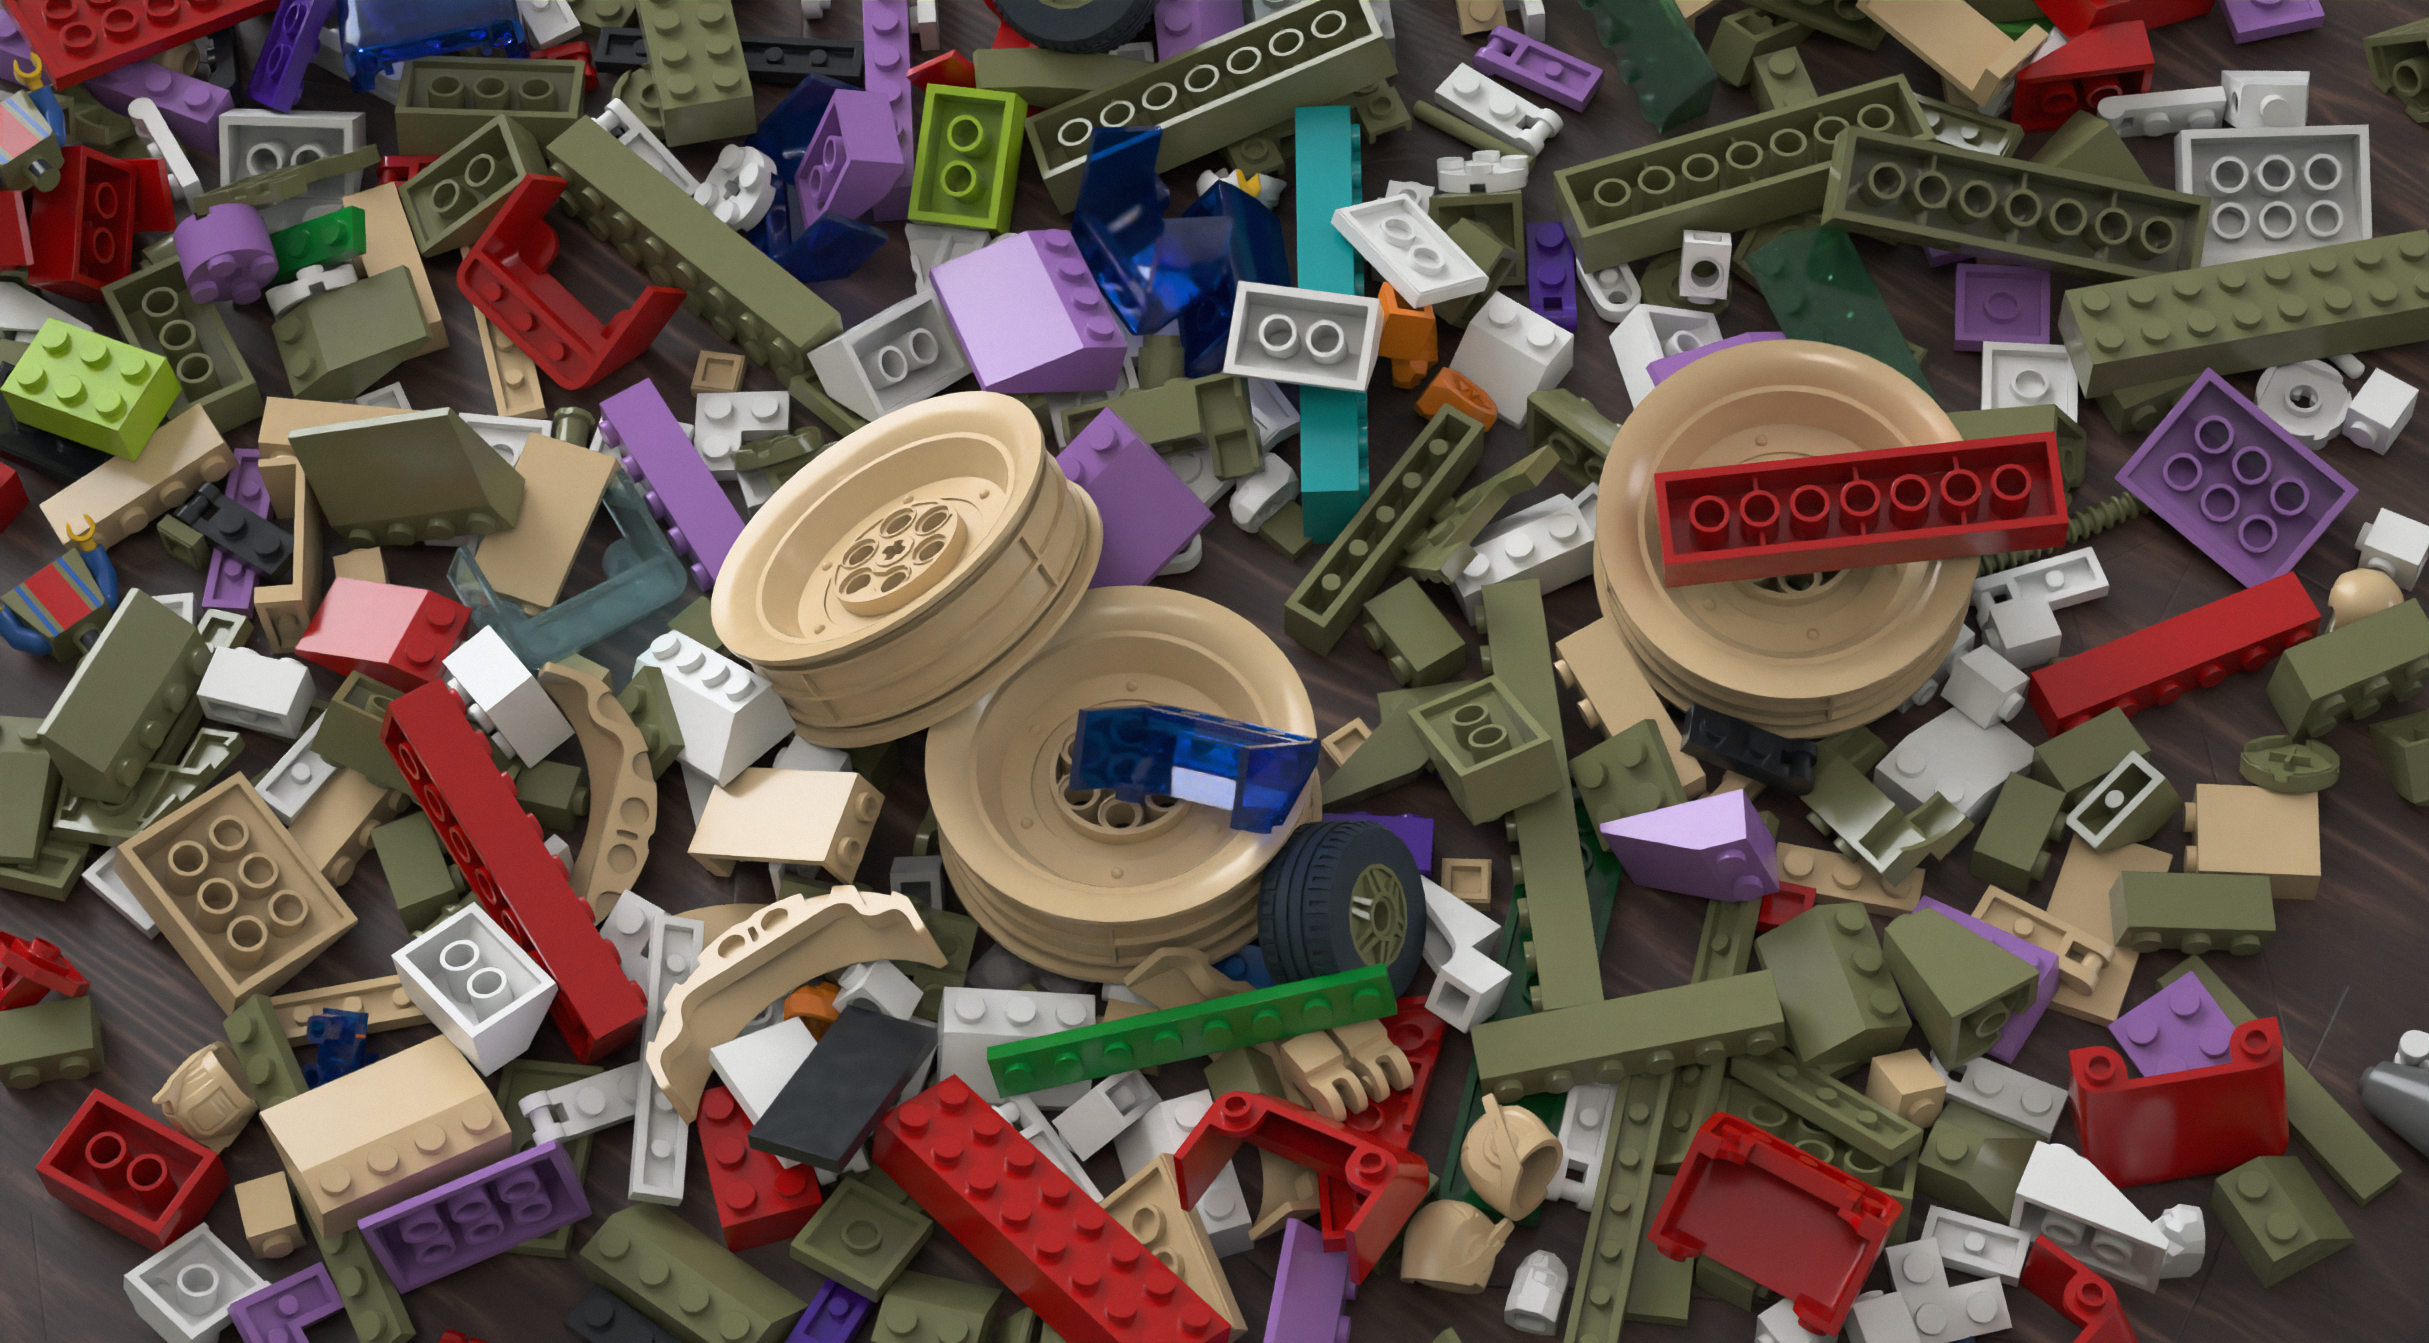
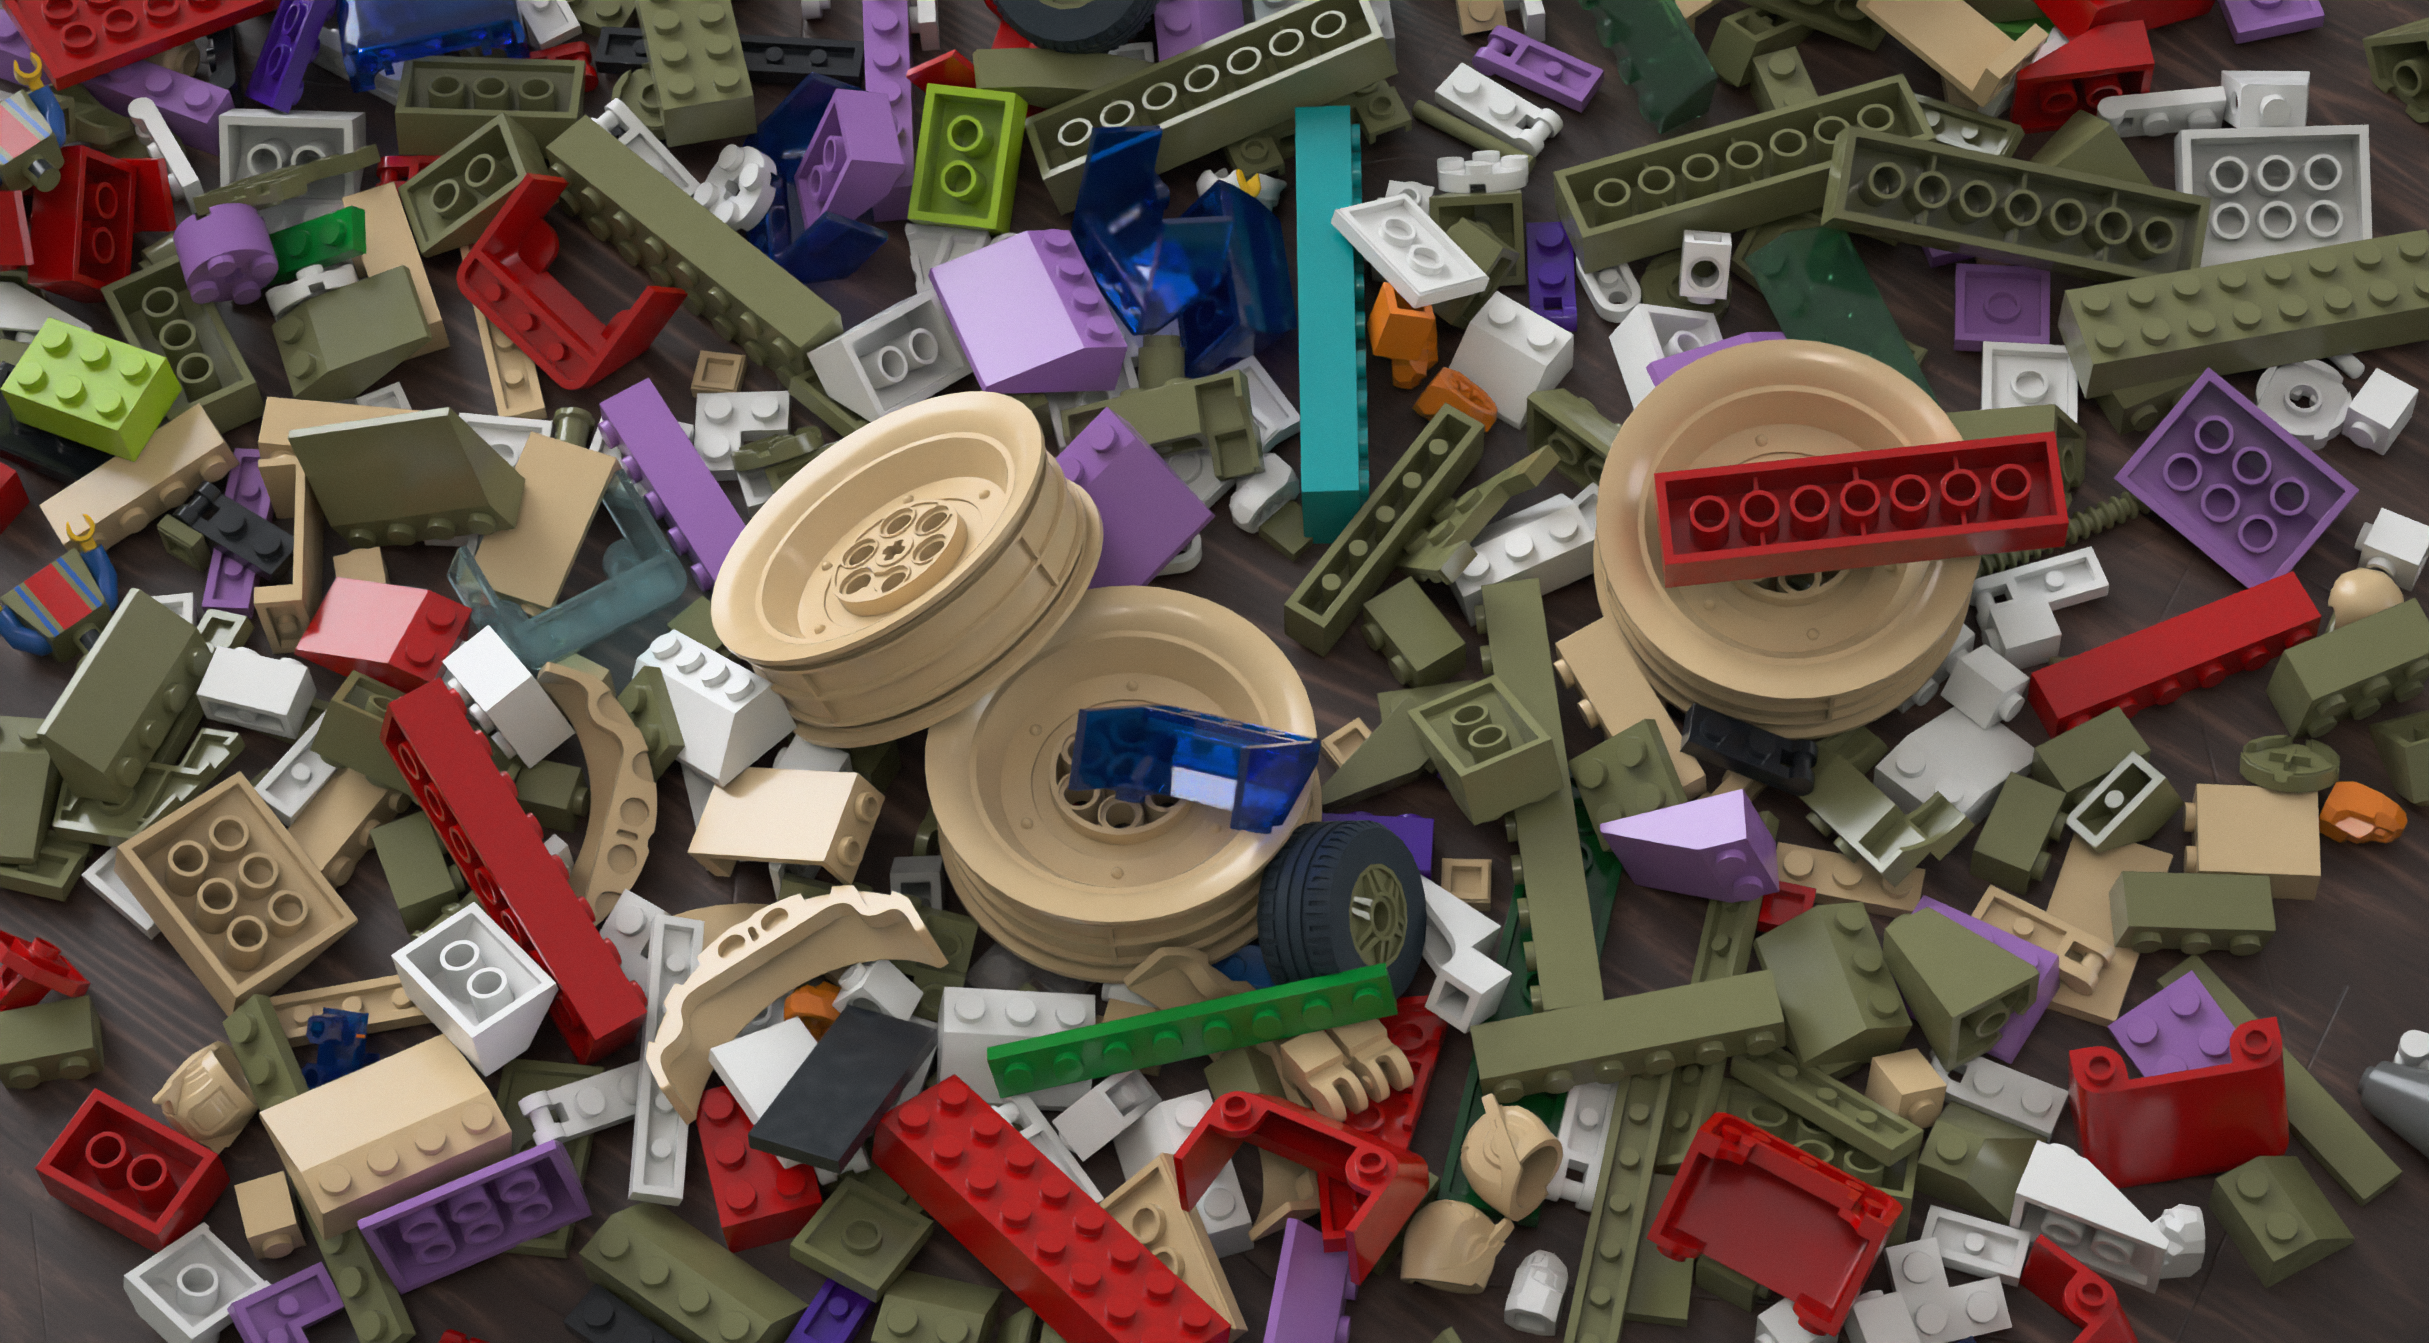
(1304, 337): white slope -> none
(2360, 815): none -> orange rock

